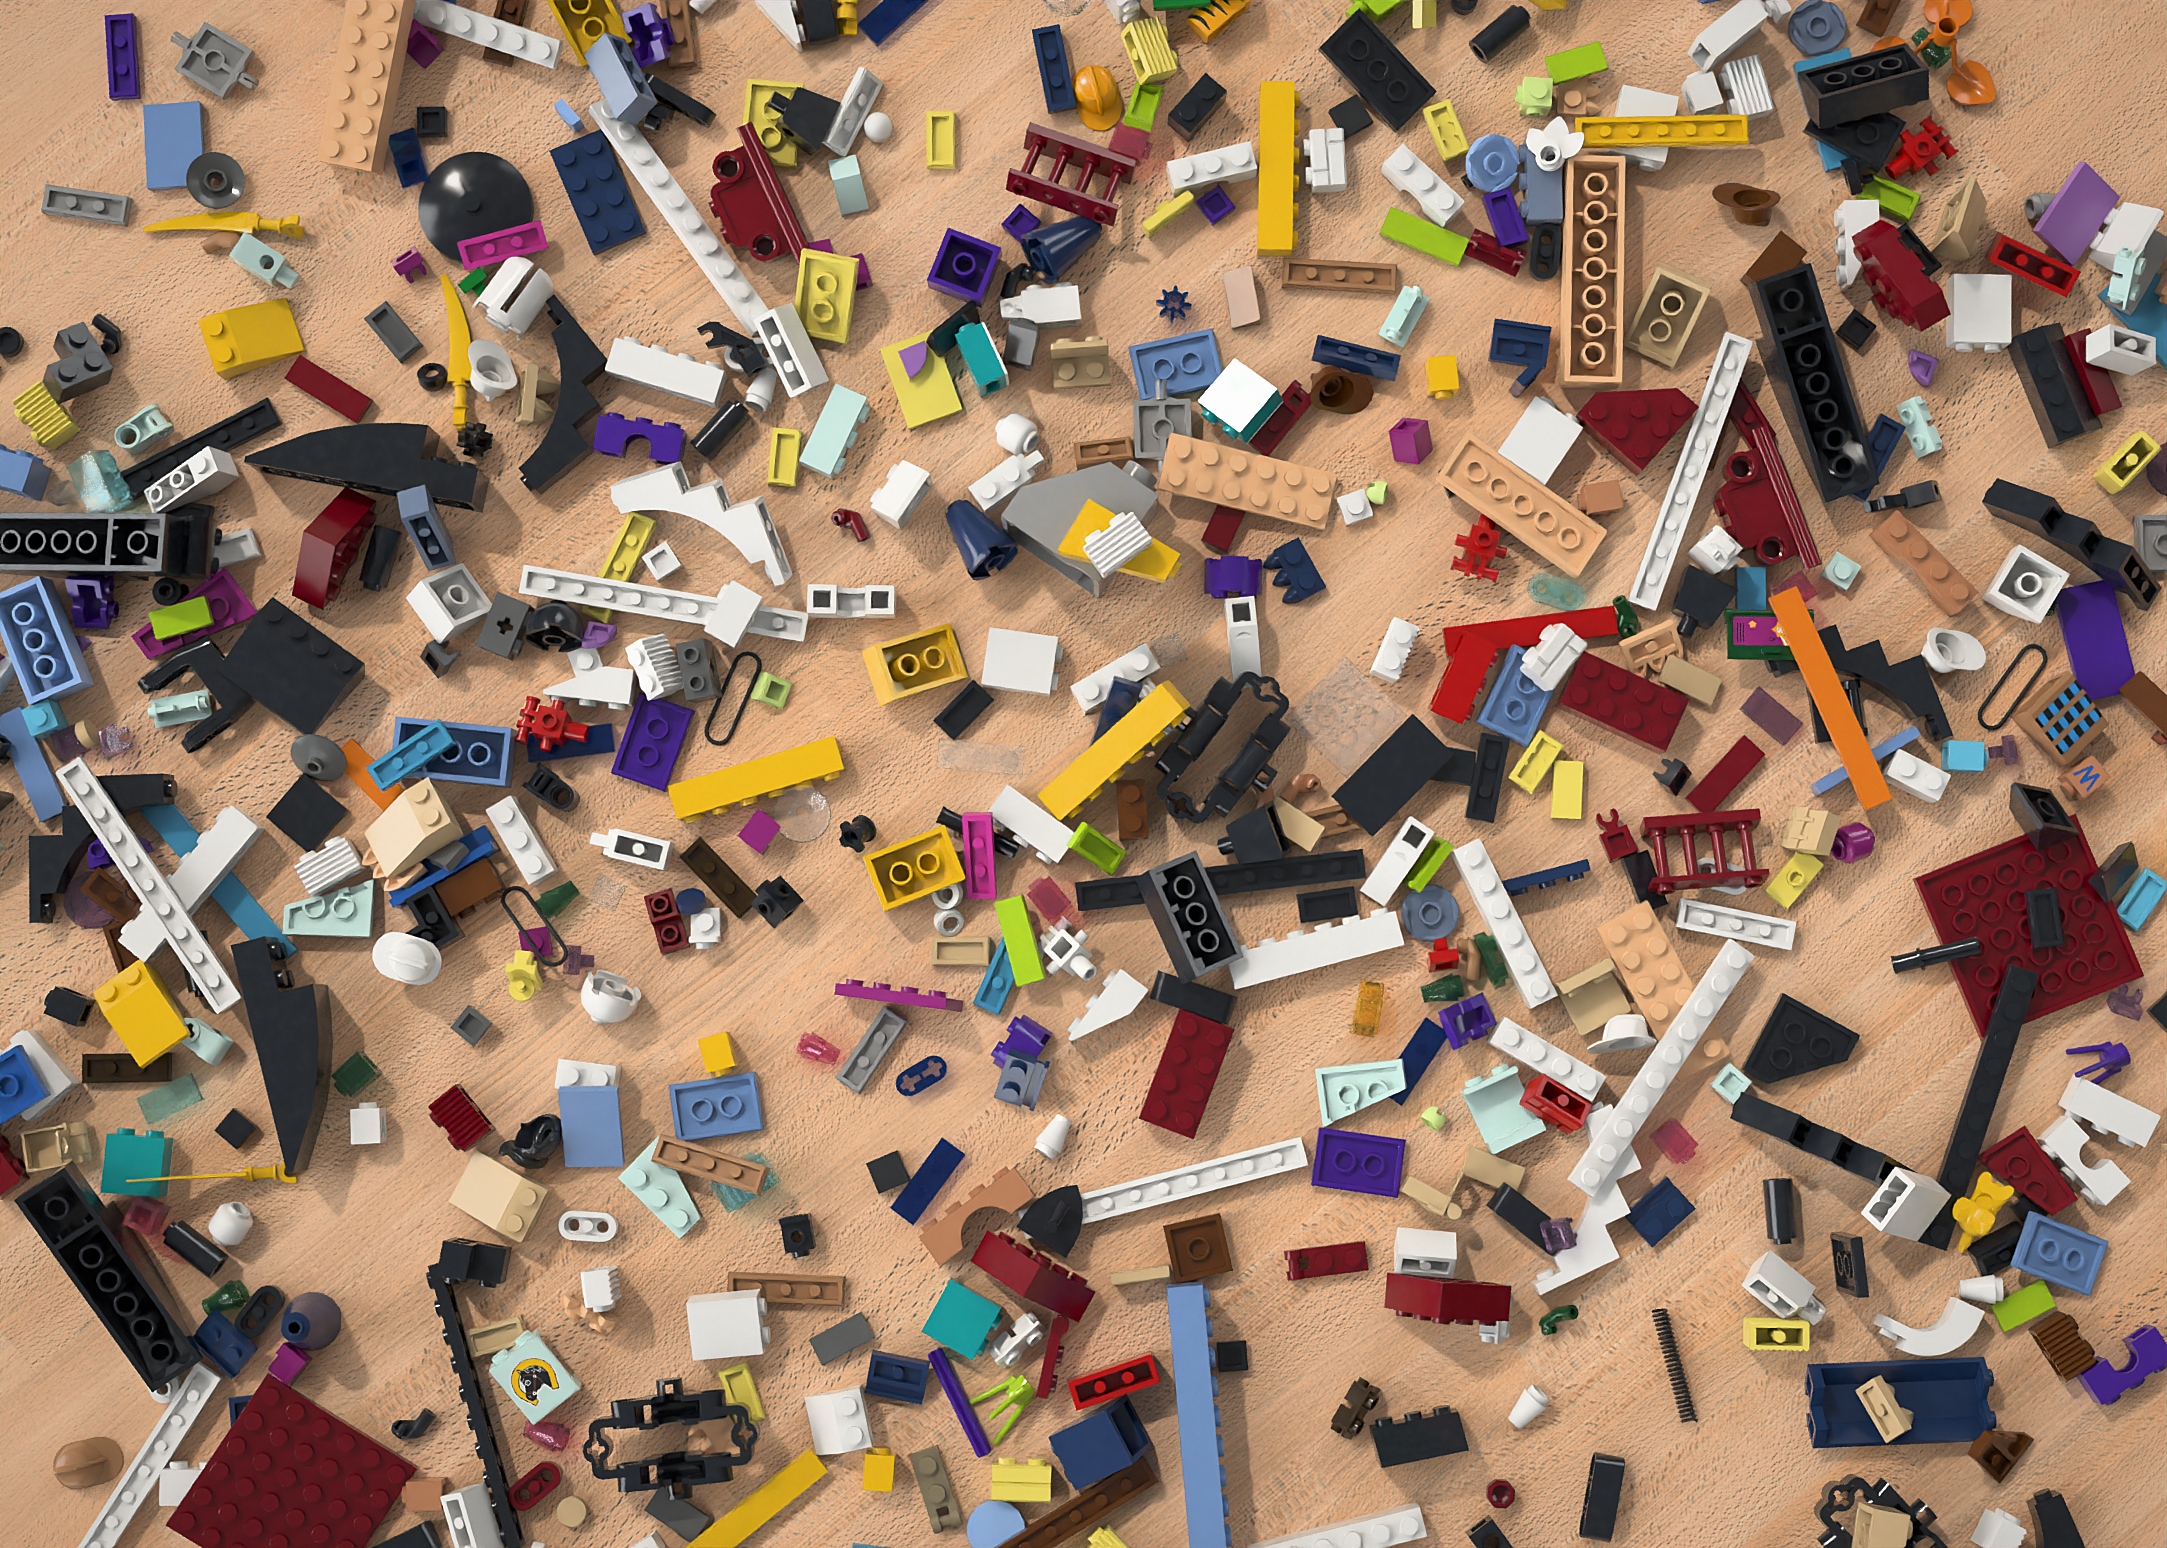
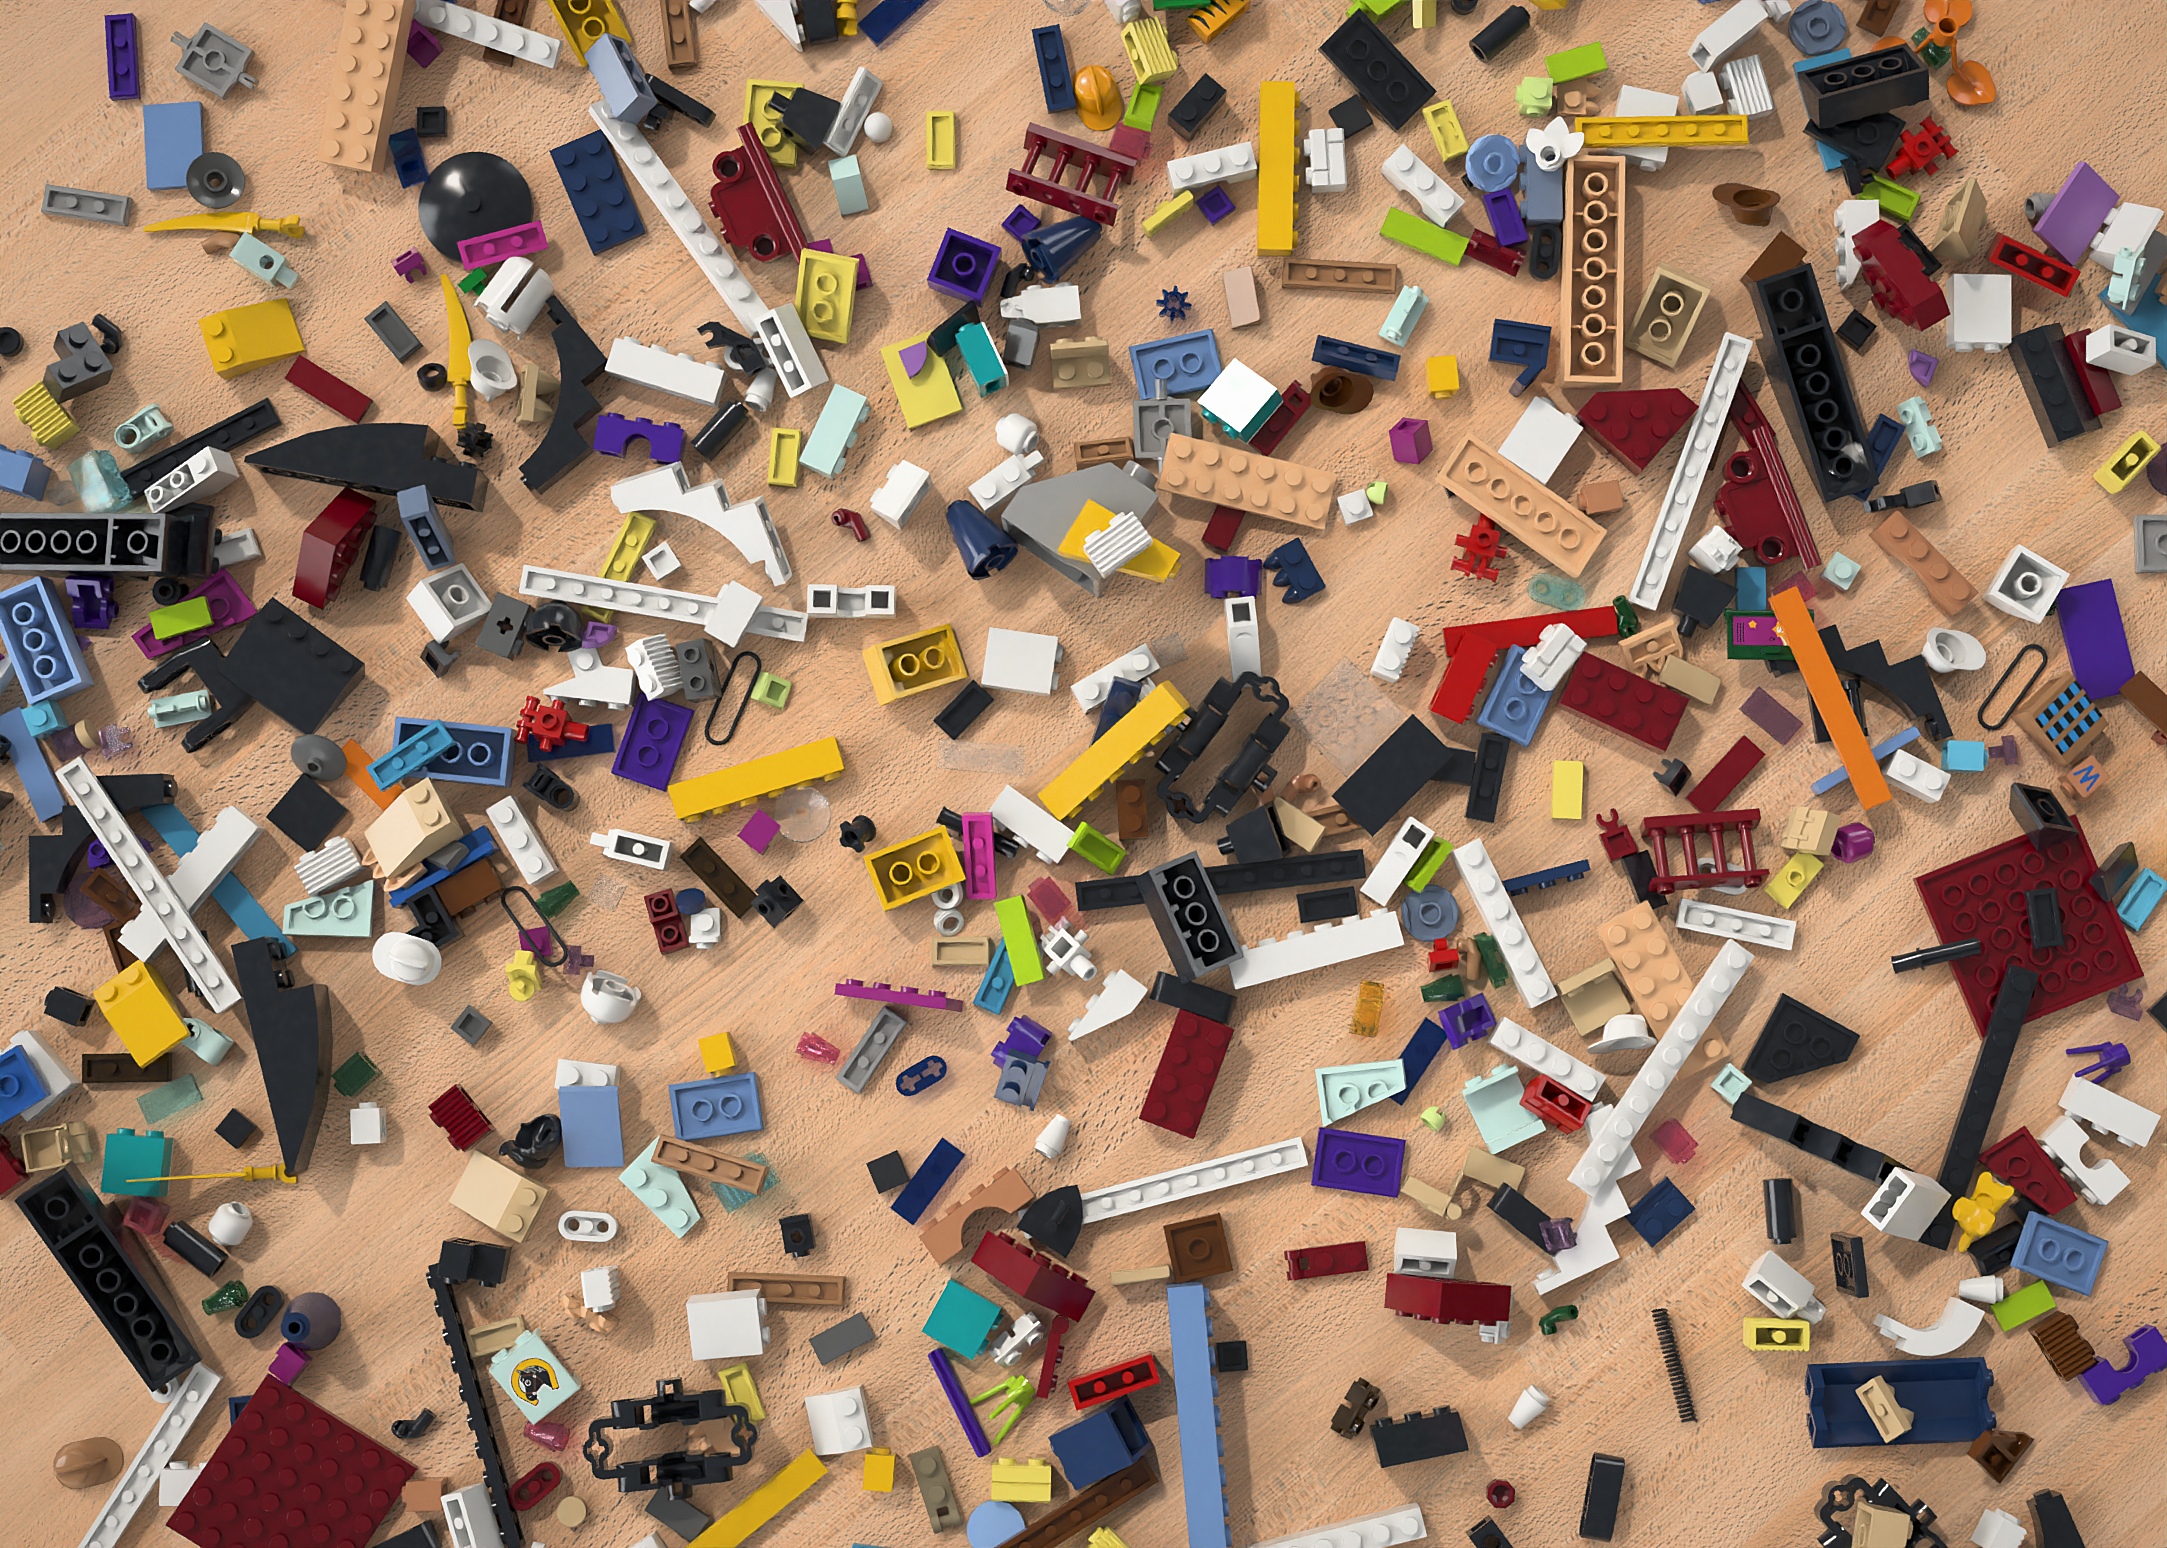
(224, 1344): dark blue plate -> none
(568, 116): light blue tile -> none
(650, 32): dark purple cylinder -> none
(897, 1377): dark blue plate -> none
(1535, 761): light yellow plate -> none
(2043, 516): black arch -> none

